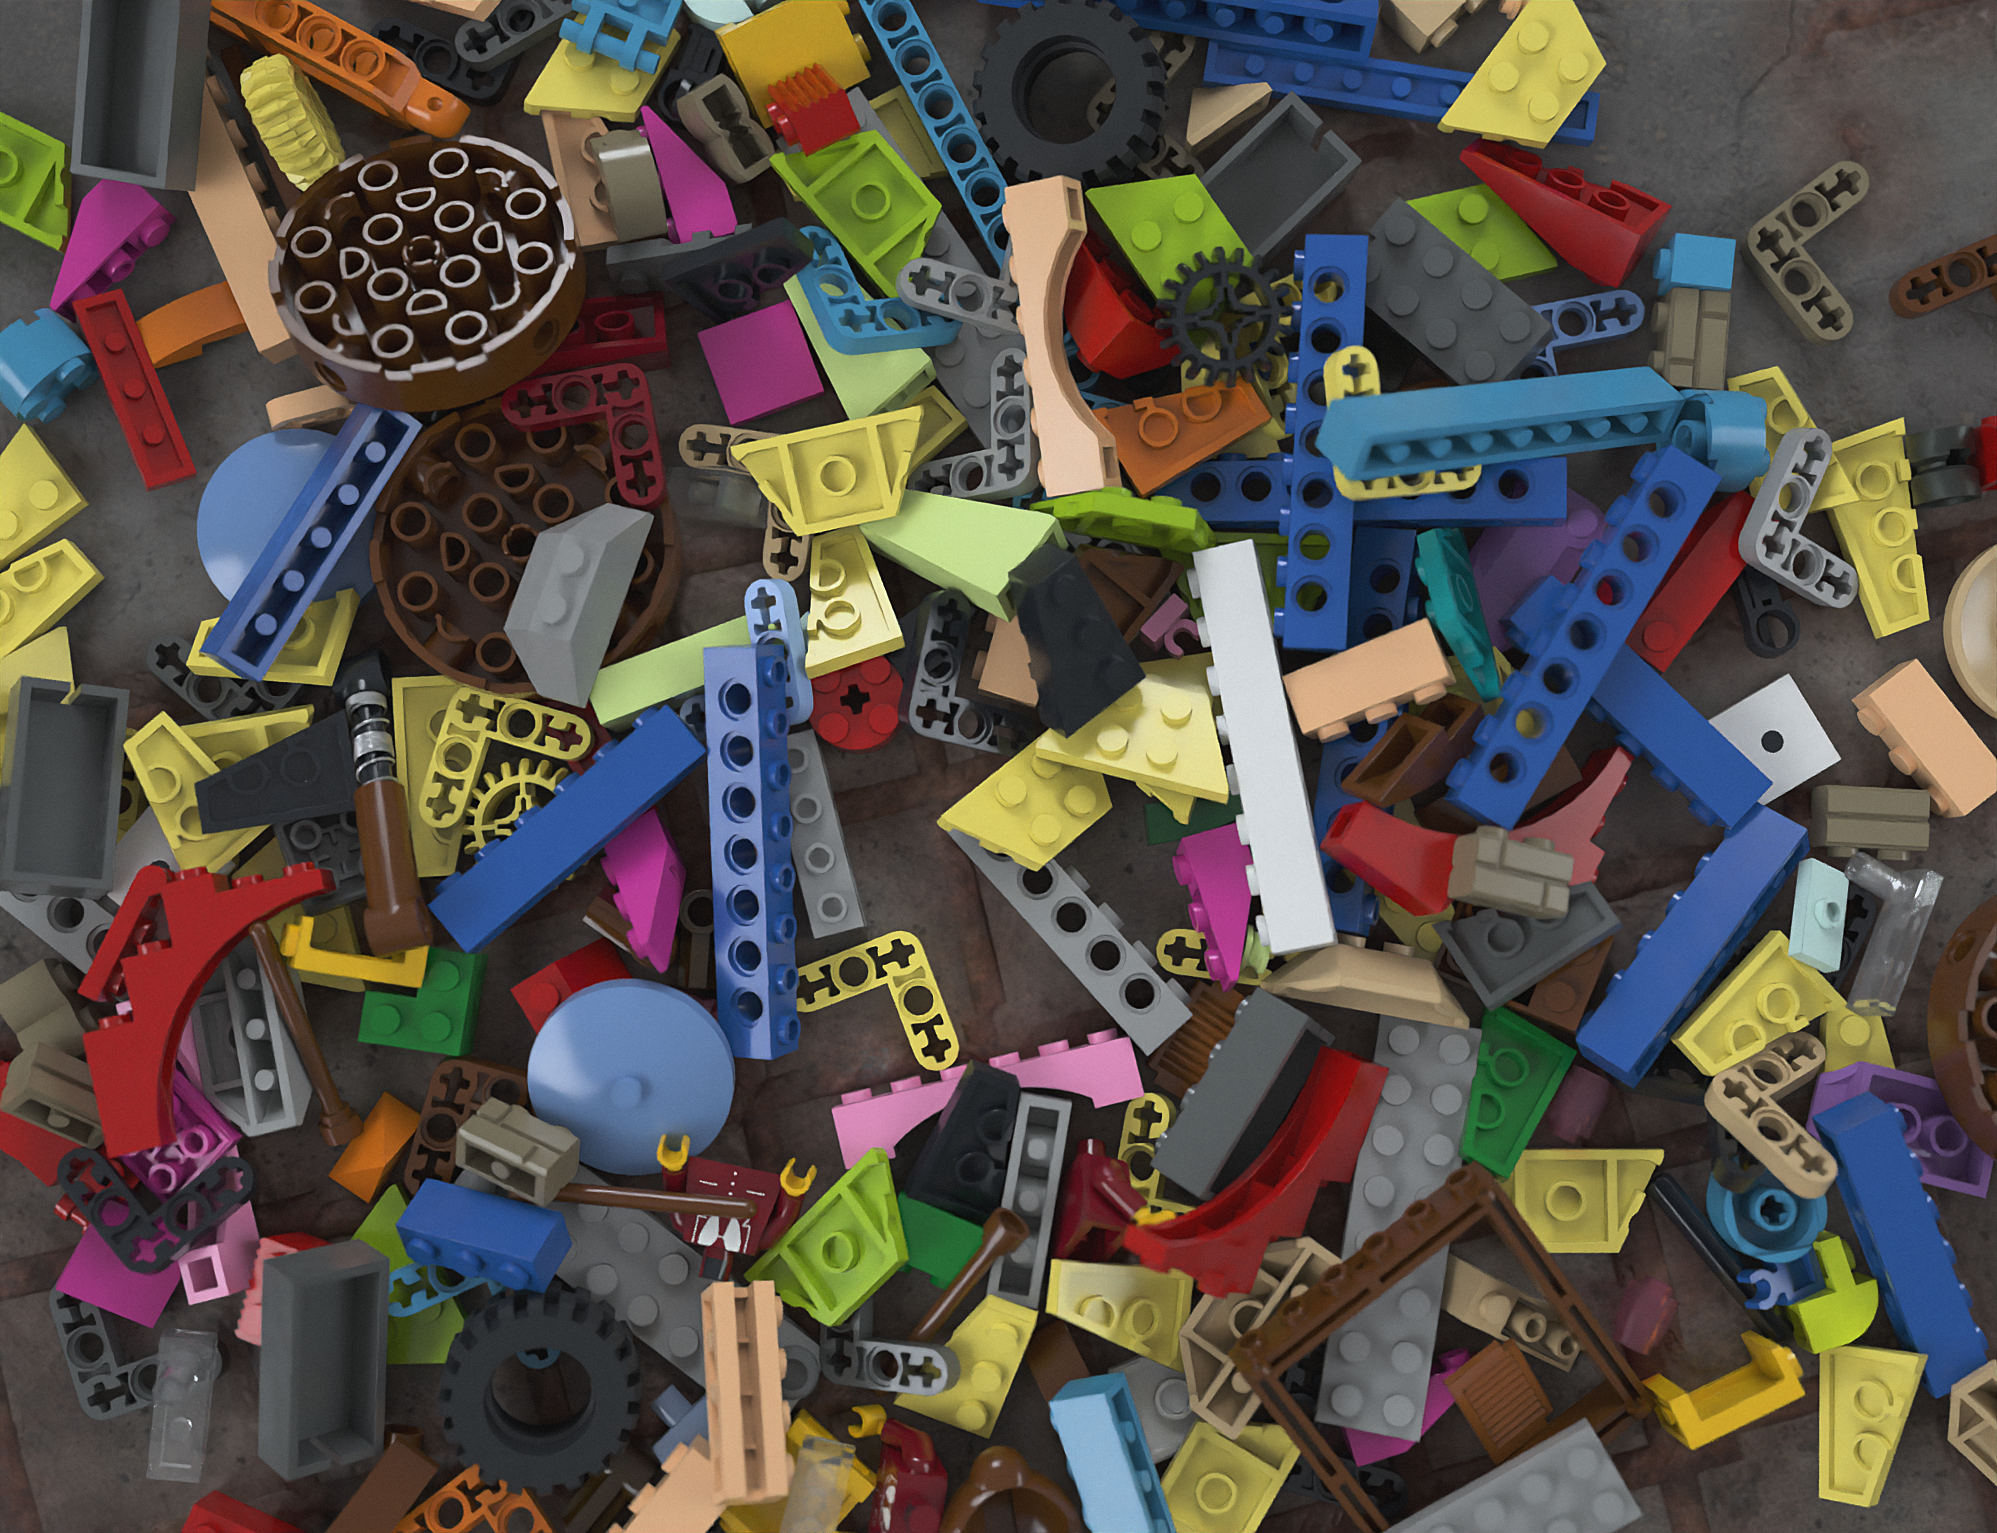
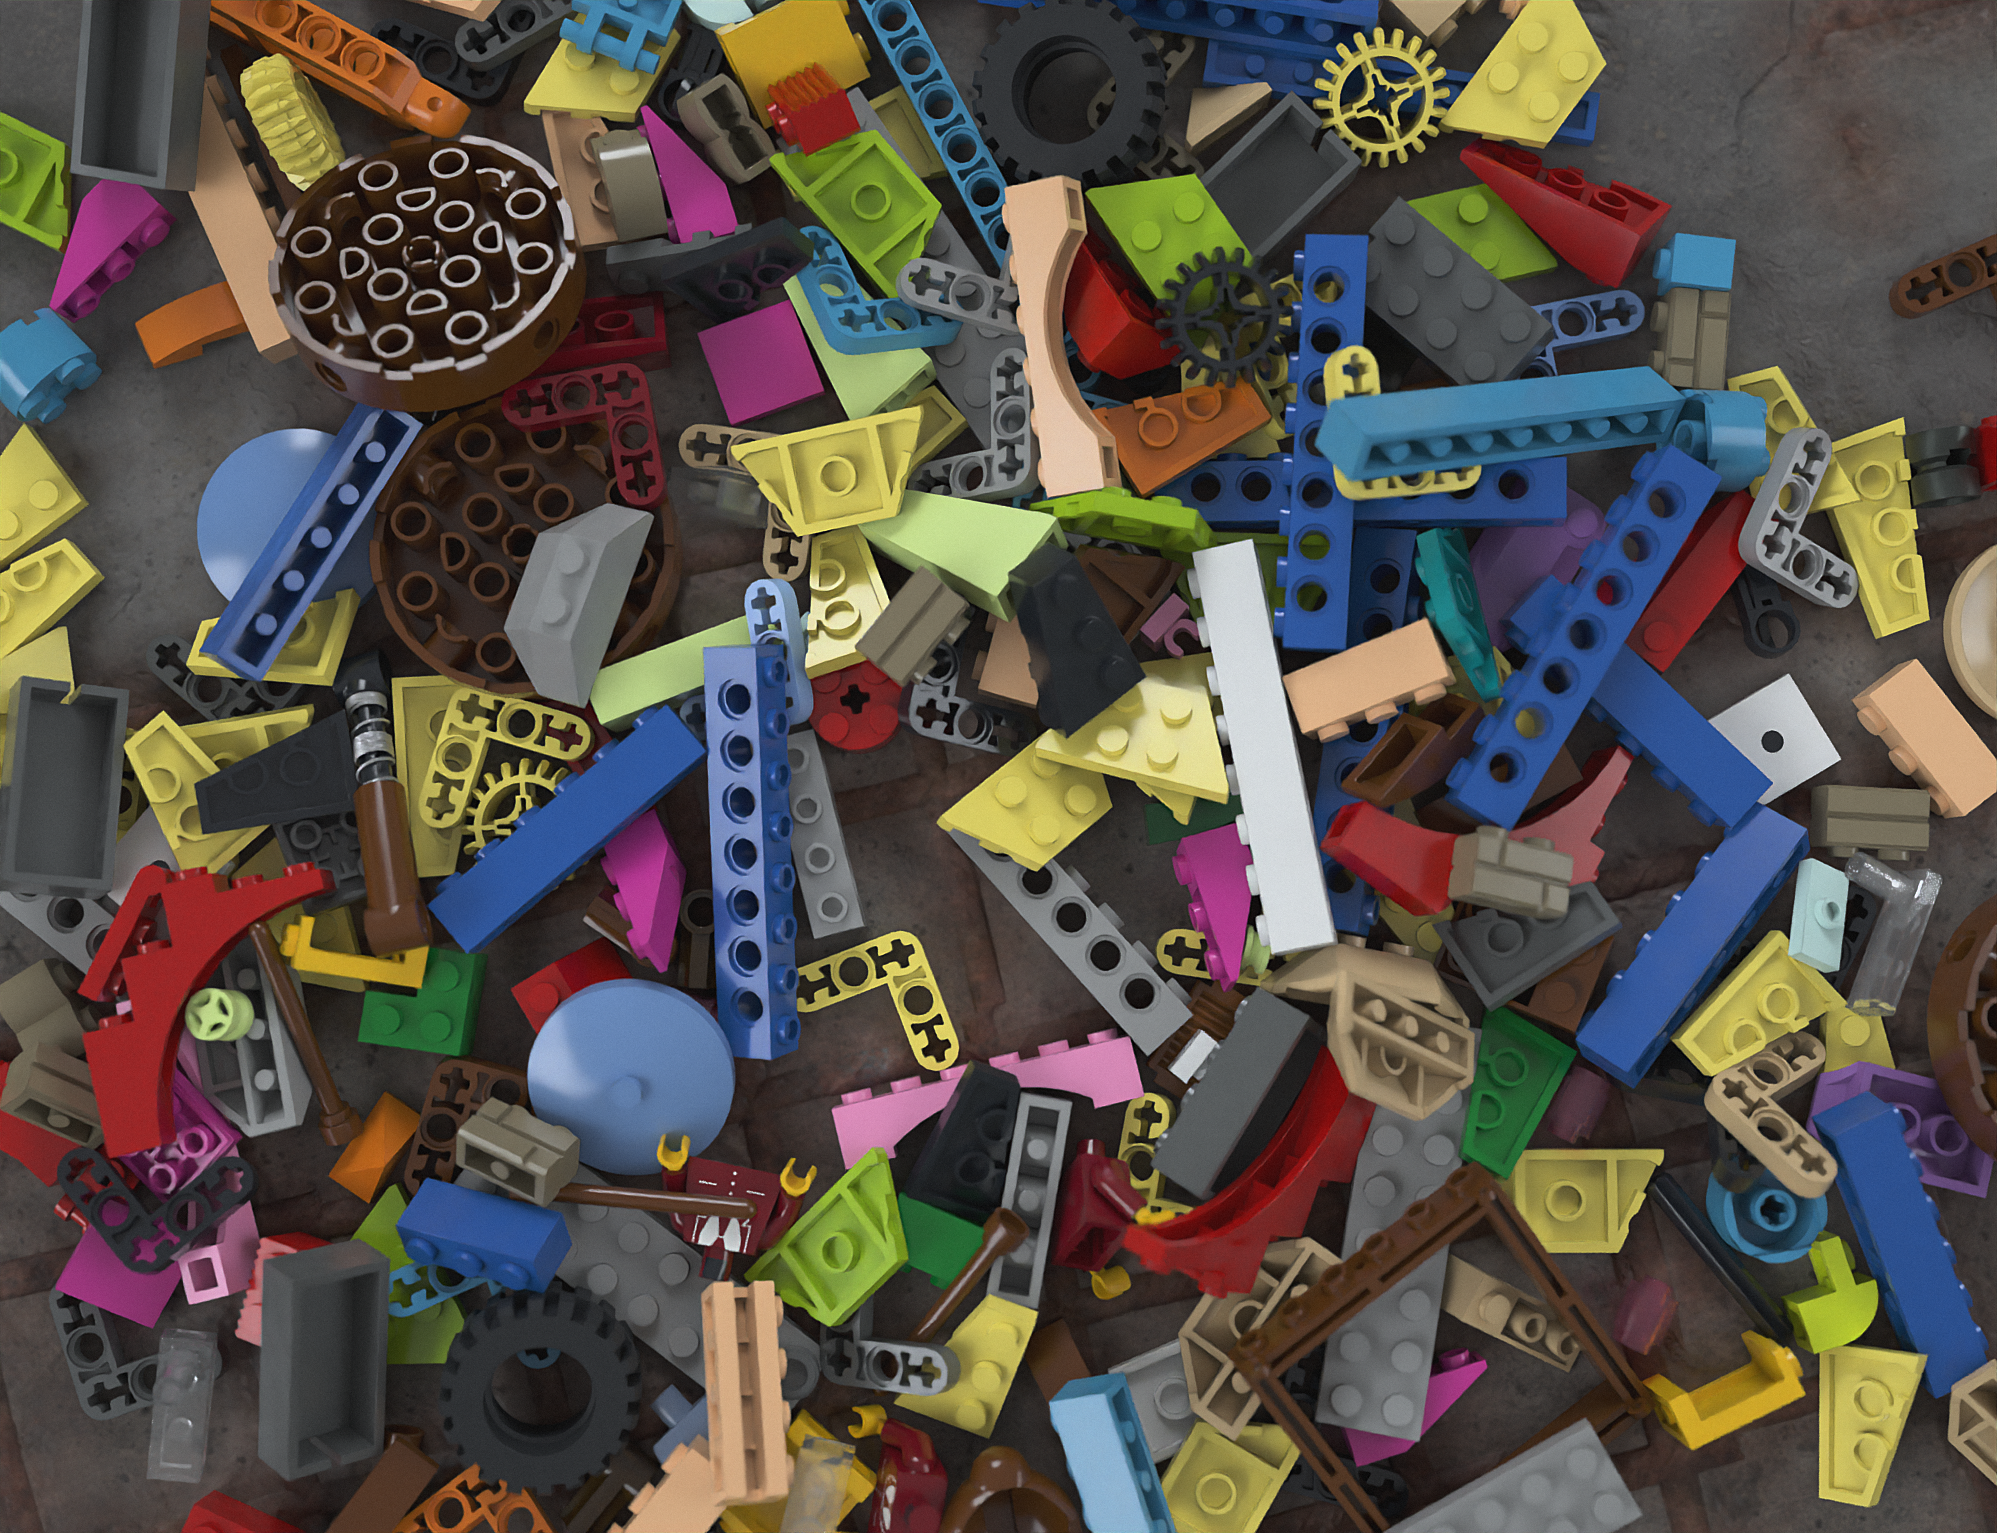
(134, 390): red plate -> none
(208, 1022): none -> yellowish green wheel
(308, 408): light nougat beam -> none
(913, 628): none -> dark tan brick
(1124, 1305): light yellow wing -> none
(1193, 1057): none -> white plate
(1396, 1048): none -> tan wedge
(1403, 89): none -> light yellow gear
(1500, 1398): dark orange window -> none
(1784, 1281): blue plate -> none
(1789, 241): dark tan beam -> none

